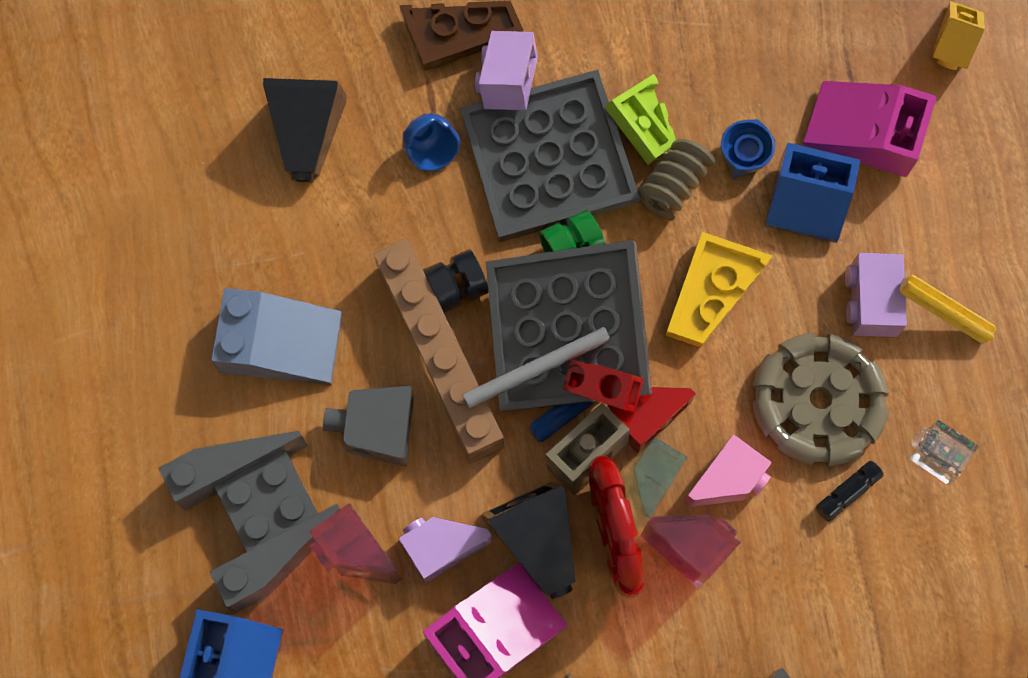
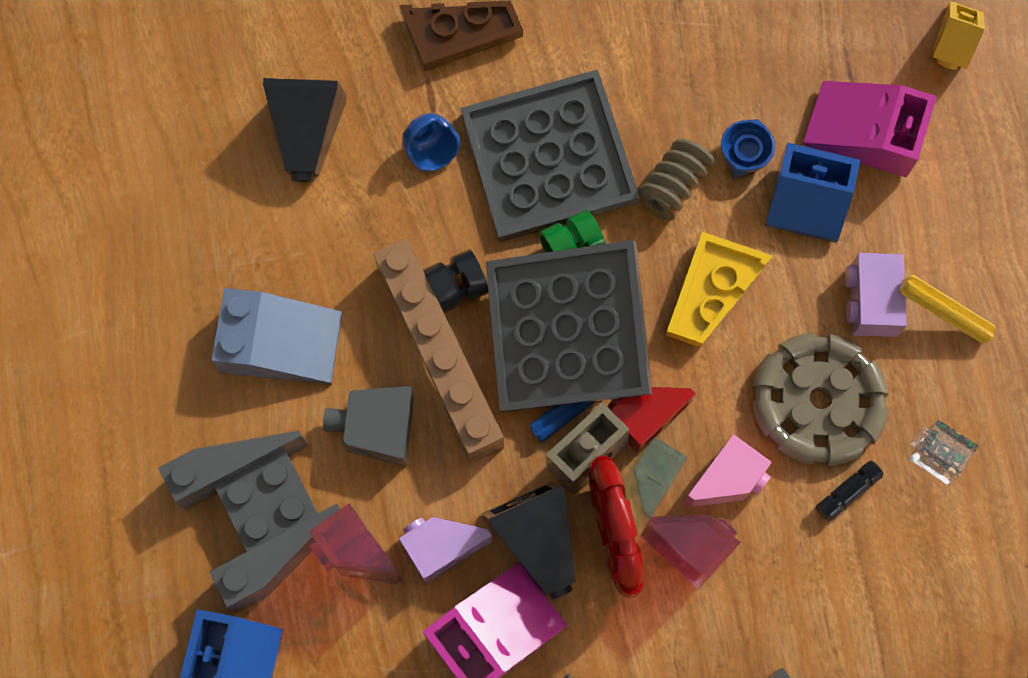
(507, 70): lavender brick -> none
(536, 367): light grey piece -> none
(603, 385): red leg -> none
(643, 119): lime wing -> none

